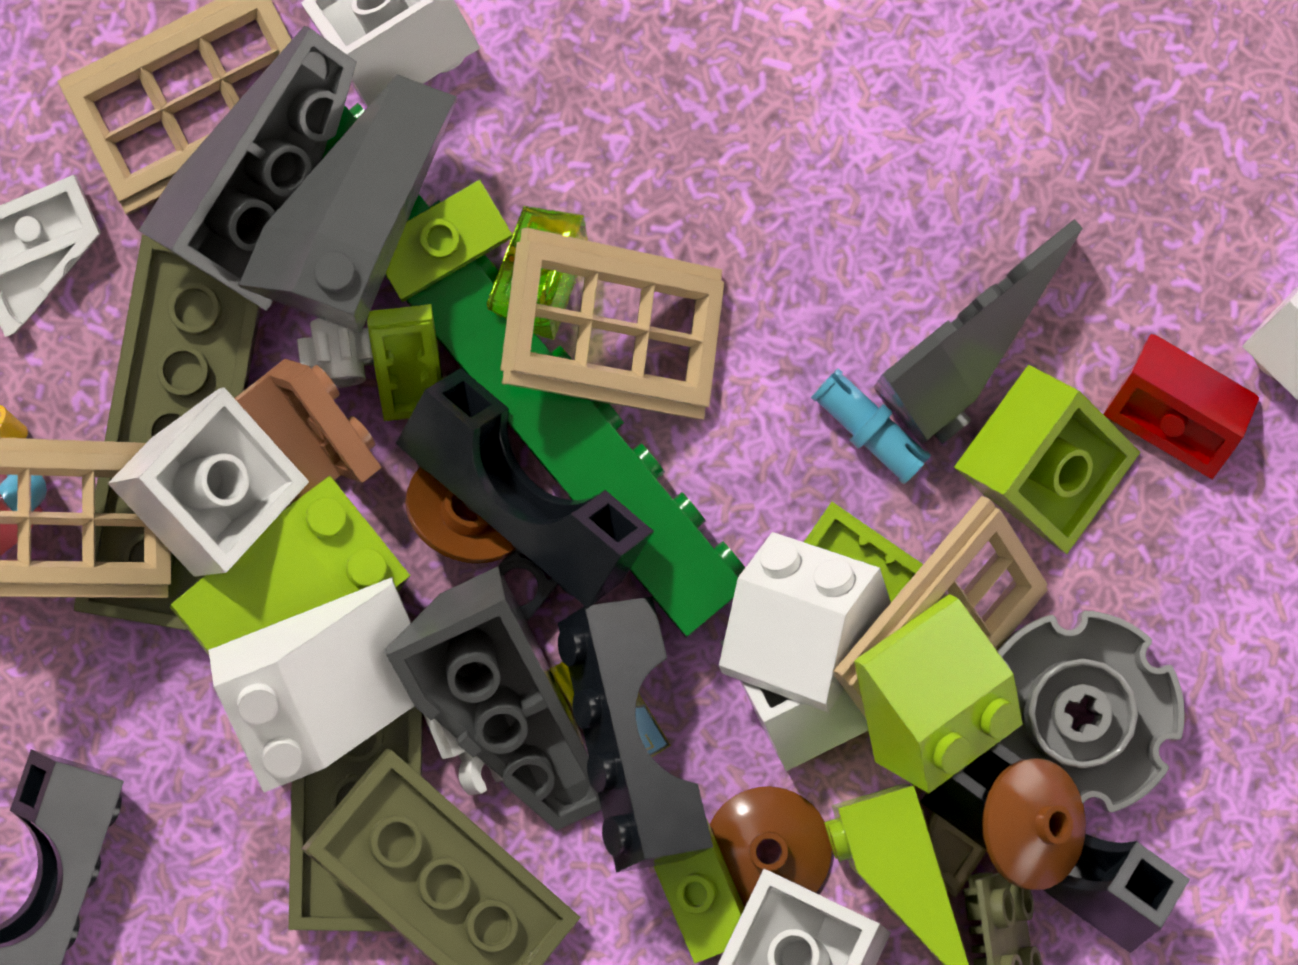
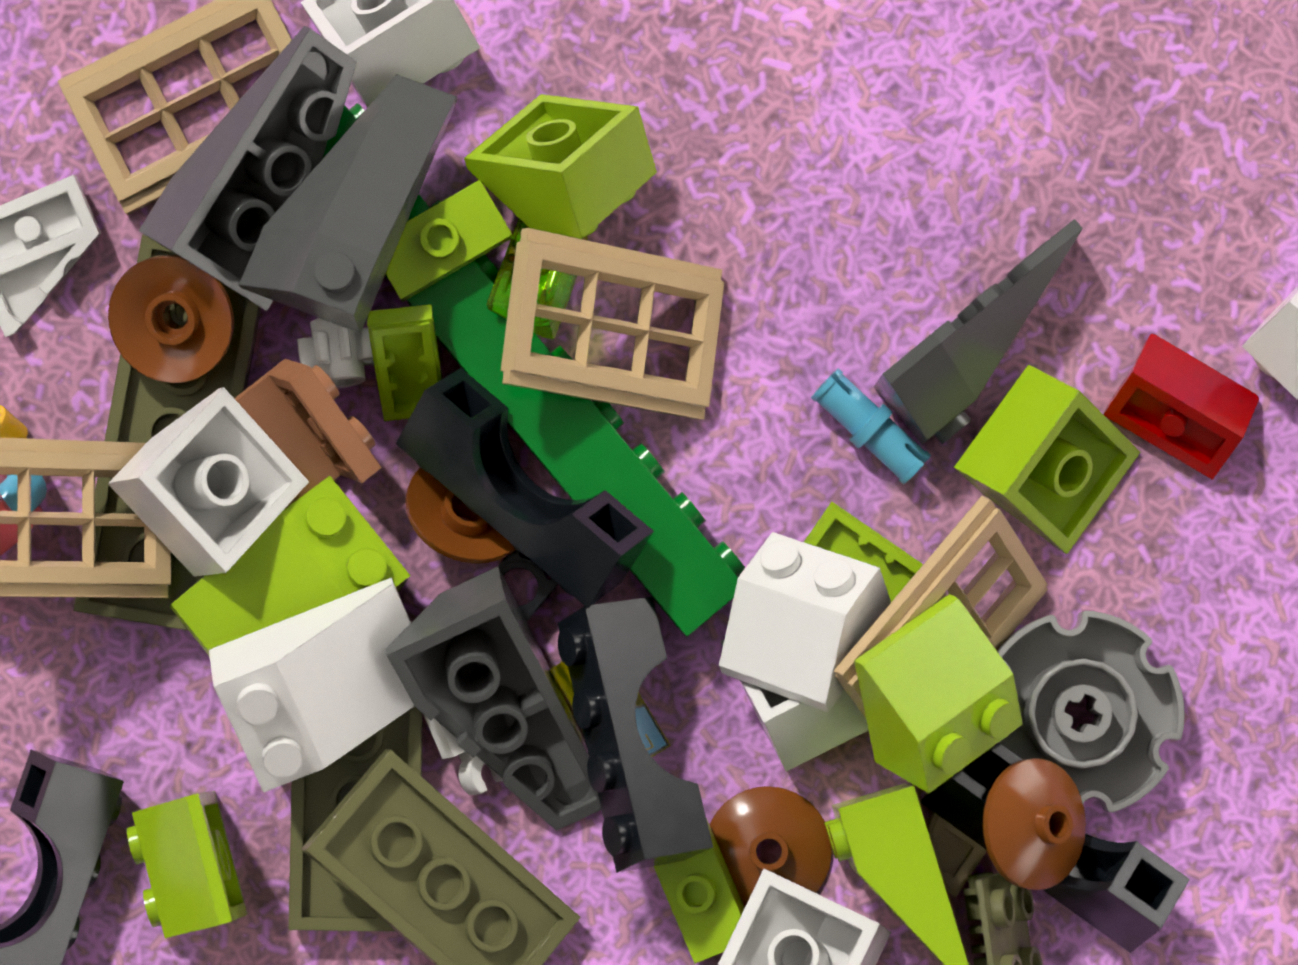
(149, 336): none -> dark orange dish
(186, 865): none -> lime slope
(565, 162): none -> lime slope

